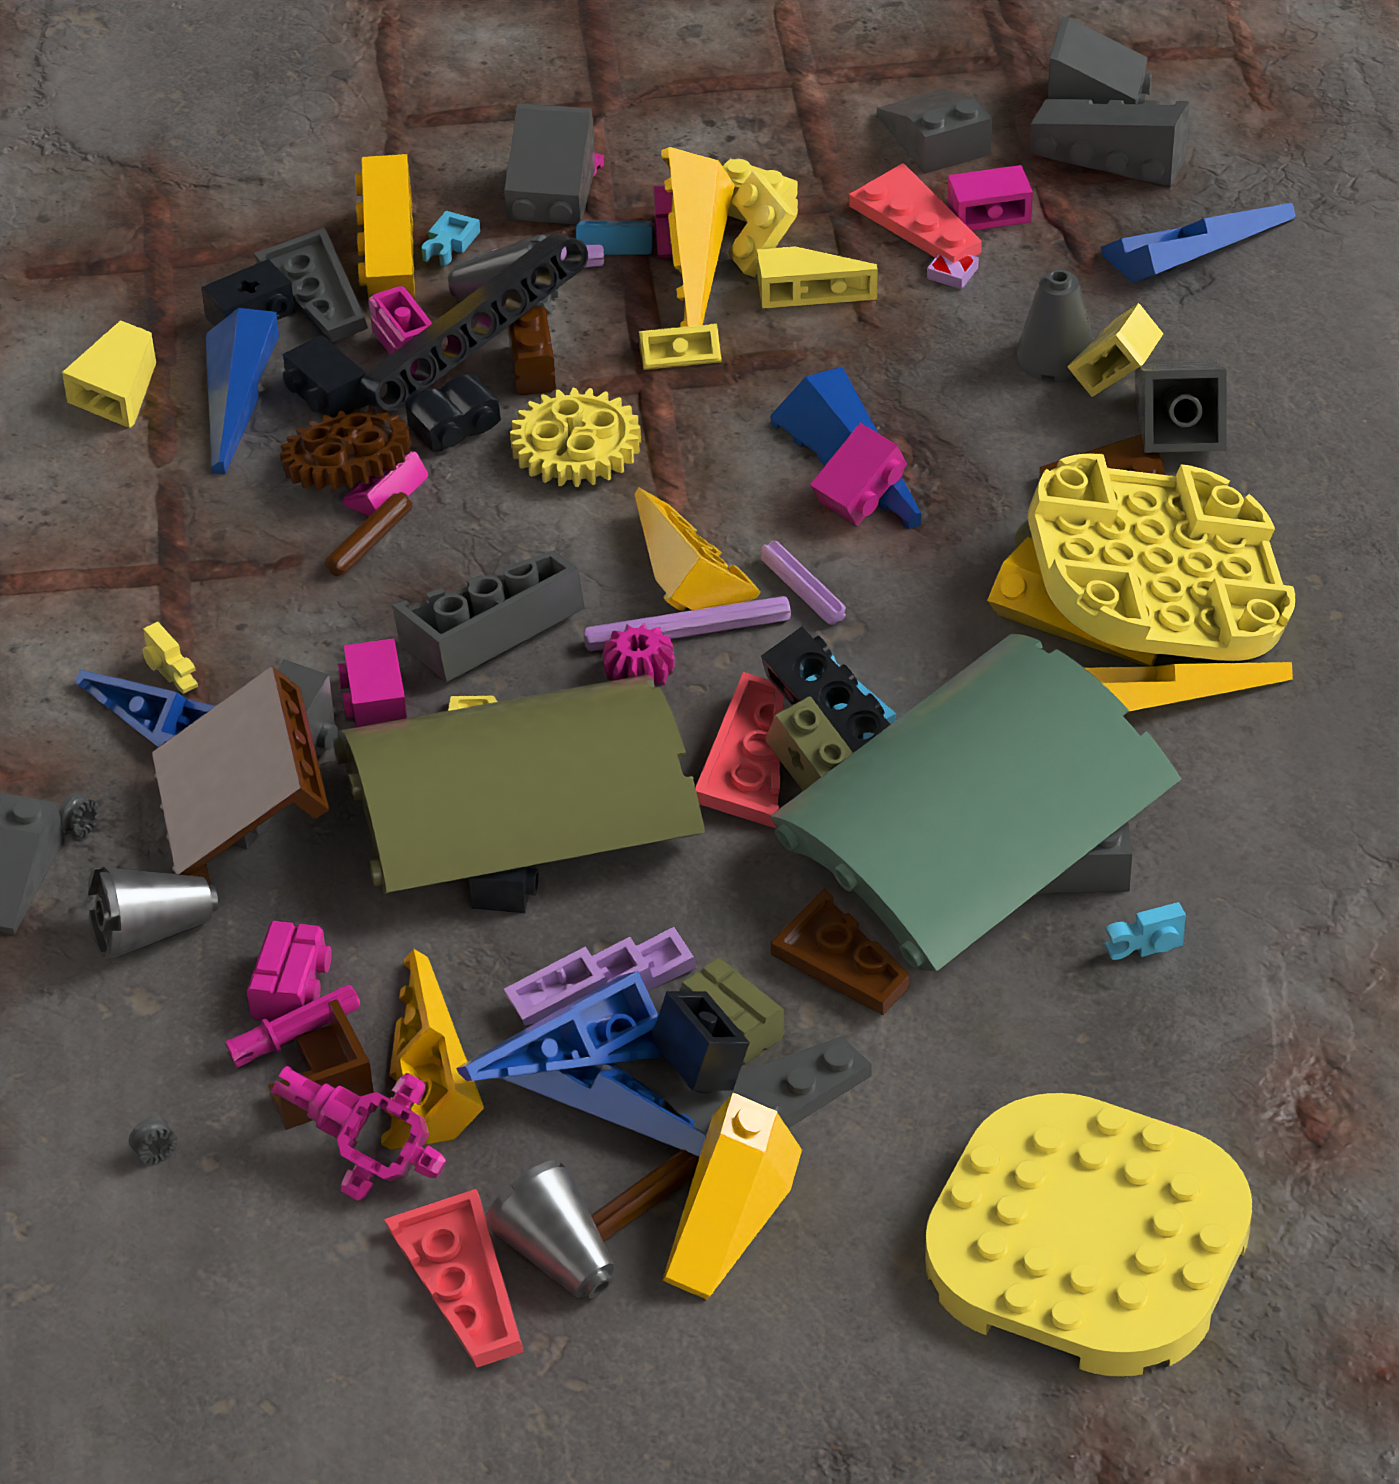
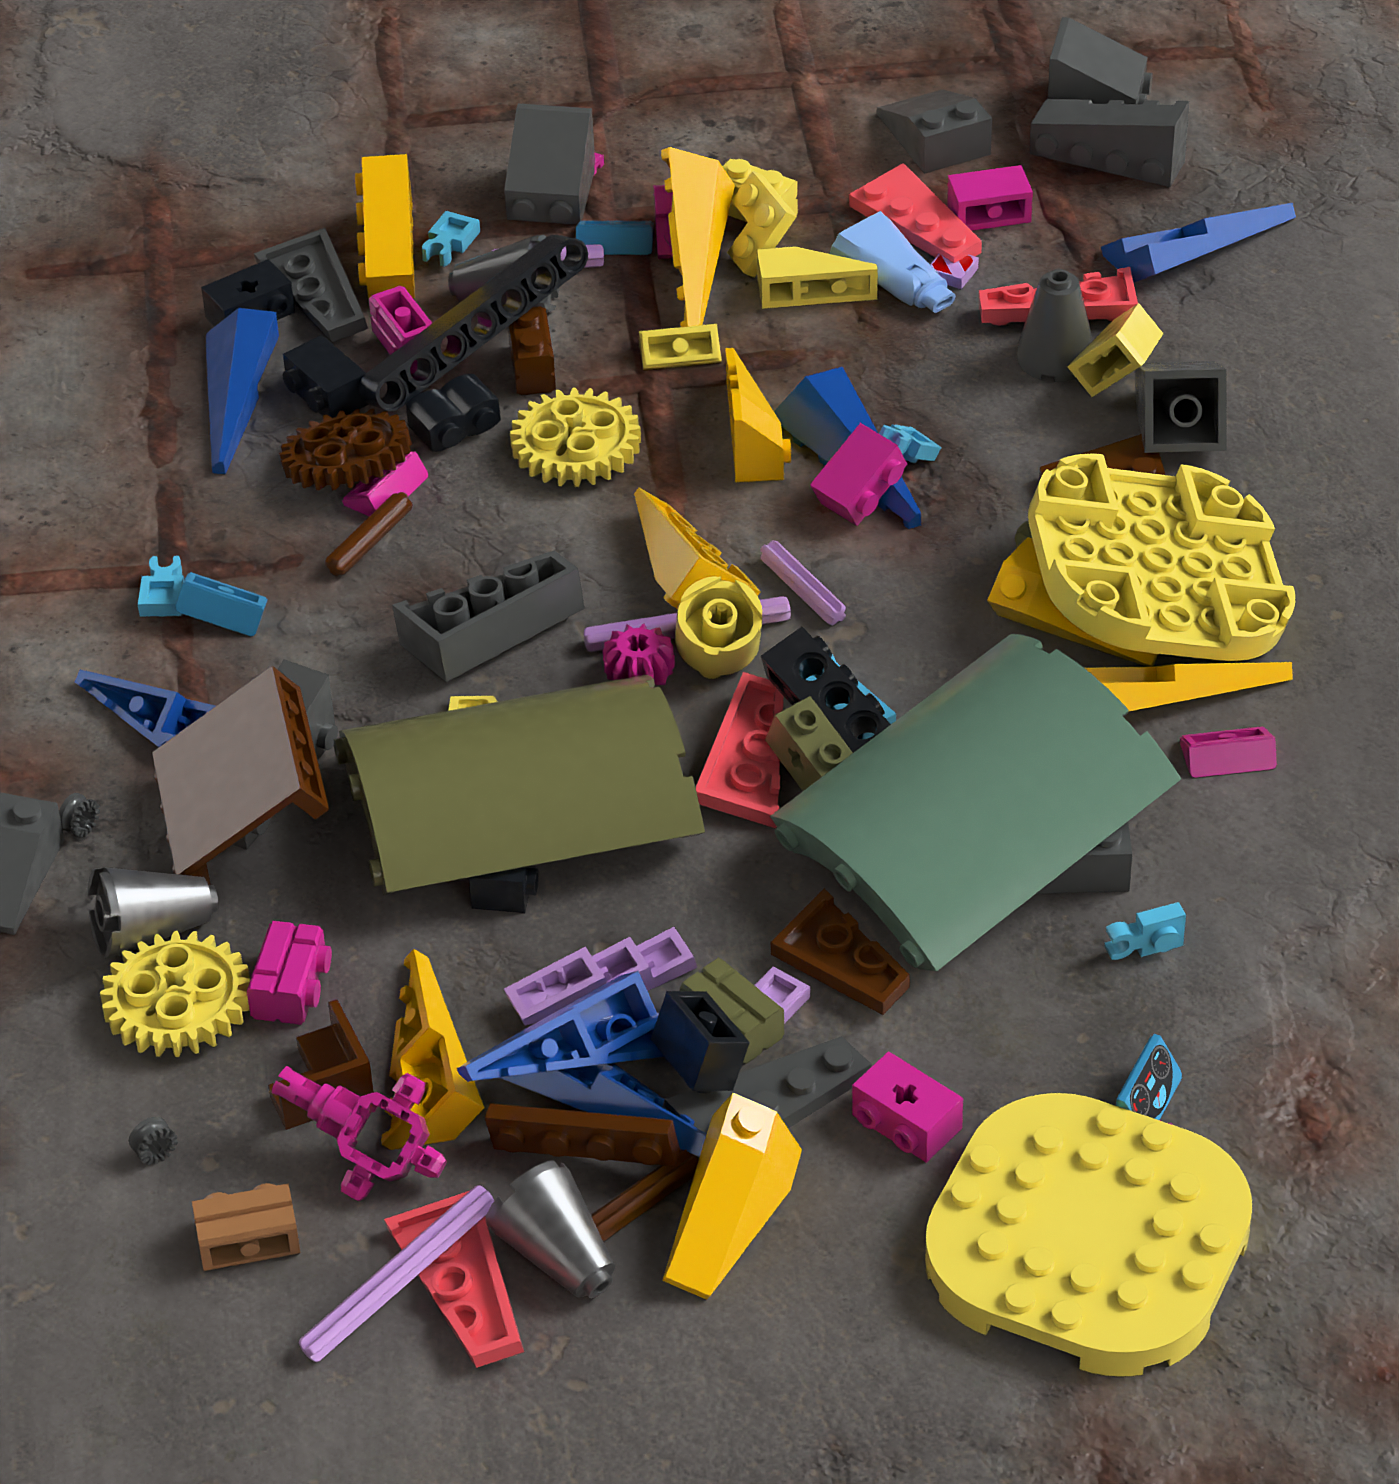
(113, 374): light yellow slope -> none
(161, 589): none -> medium azure plate
(164, 655): light yellow plate -> none
(176, 993): none -> light yellow gear
(221, 604): none -> dark azure slope
(246, 1226): none -> medium nougat brick
(286, 1028): dark pink axle -> none
(373, 682): dark pink brick -> none
(396, 1274): none -> lavender axle
(583, 1134): none -> reddish brown plate
(718, 626): none -> light yellow brick
(755, 428): none -> yellow wedge
(784, 990): none -> lavender tile
(899, 265): none -> light blue piece
(907, 1107): none -> dark pink brick
(911, 443): none -> medium azure plate
(1102, 298): none -> coral wing
(1151, 1080): none -> slope
(1229, 751): none -> dark pink slope

